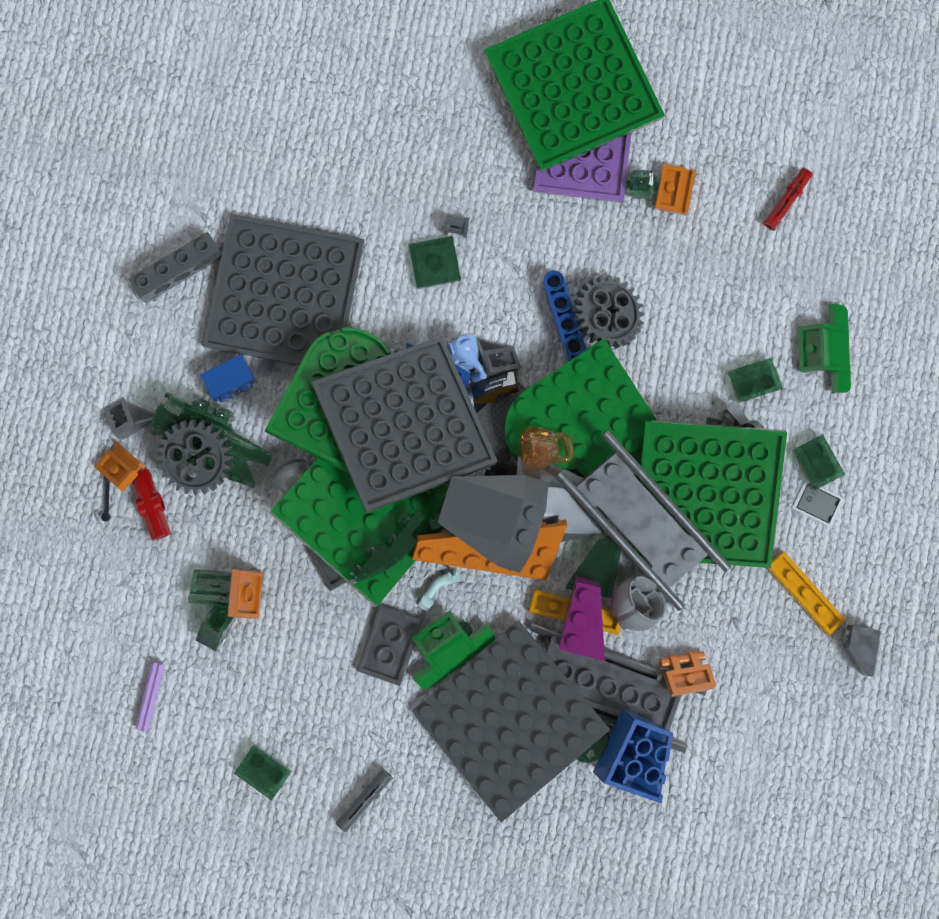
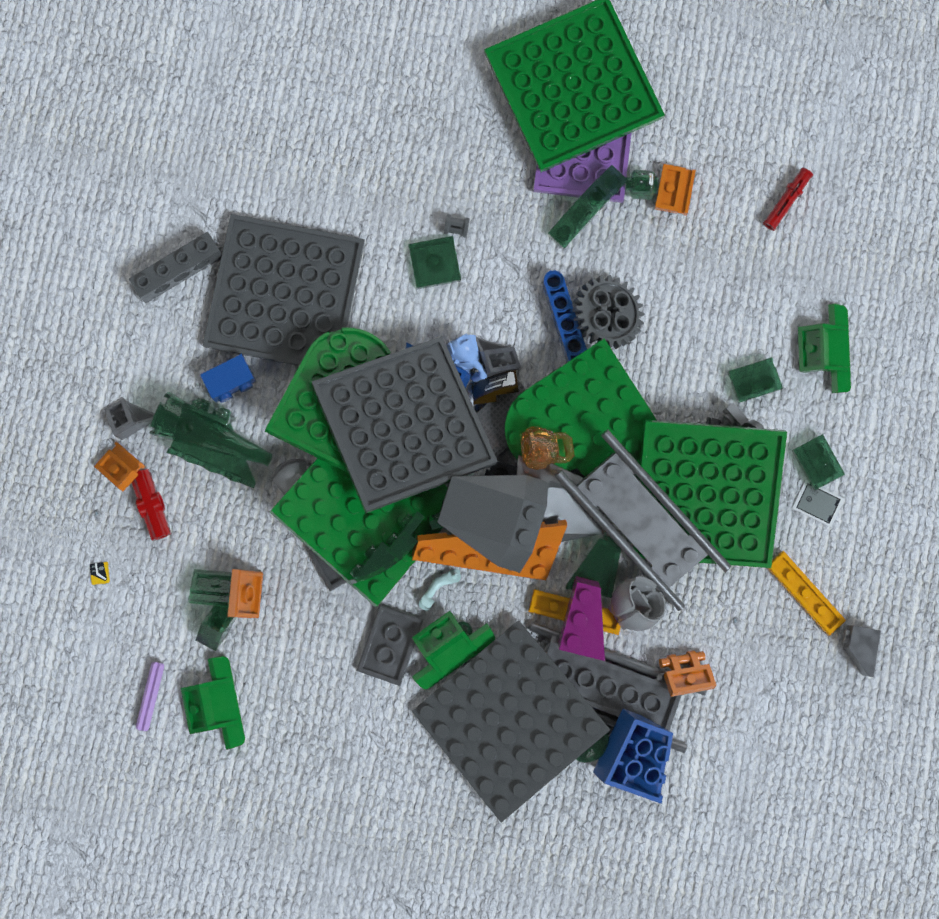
(99, 573): none -> sticker
(106, 516): black hinge -> none
(183, 439): dark grey gear -> none
(215, 704): none -> green plate
(263, 772): clear green plate -> none
(382, 779): dark grey pin -> none
(587, 206): none -> clear green slope

